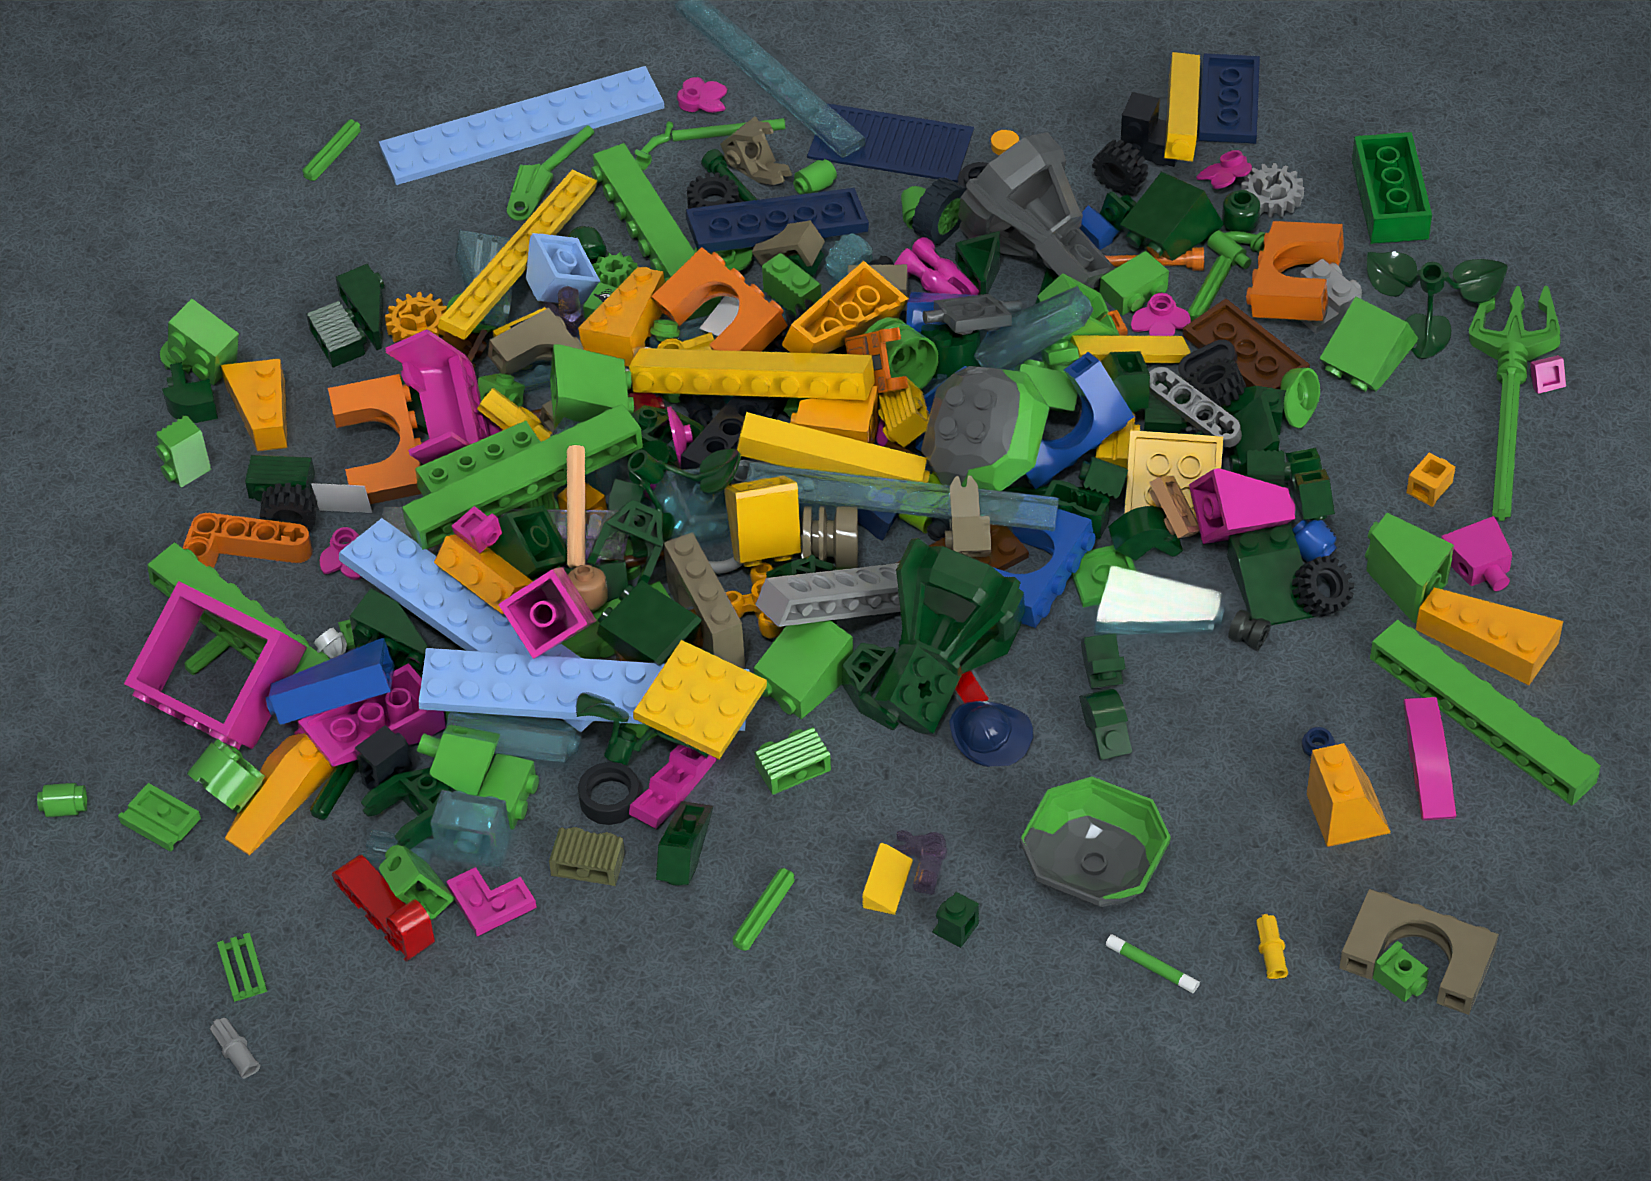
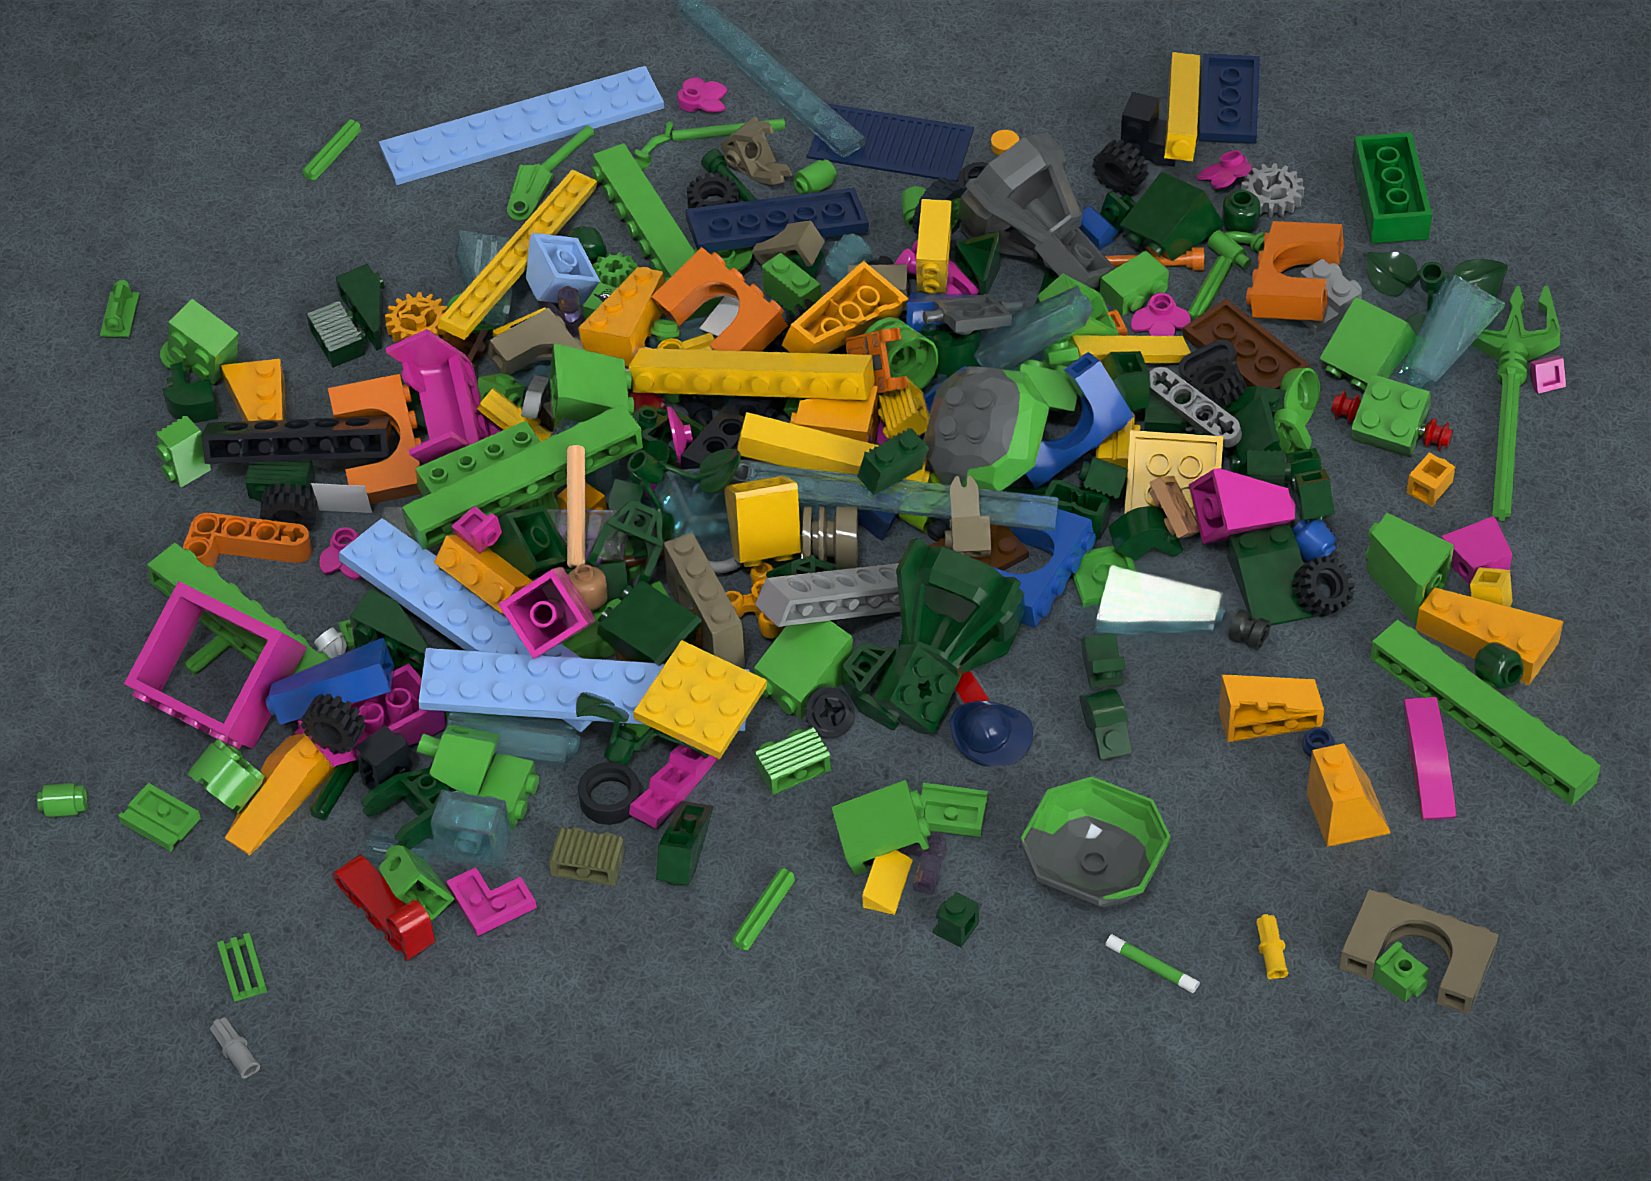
(120, 311): none -> bright green hinge
(297, 439): none -> black brick
(333, 723): none -> black tyre
(535, 397): none -> light grey beam
(833, 699): none -> black gear
(880, 824): none -> bright green panel
(892, 461): none -> dark green brick
(933, 246): none -> yellow window
(954, 809): none -> bright green plate
(1268, 706): none -> light orange wedge
(1289, 429): none -> bright green beam
(1391, 416): none -> bright green brick
(1450, 327): none -> clear light blue slope
(1492, 586): none -> yellow brick
(1499, 665): none -> dark green head

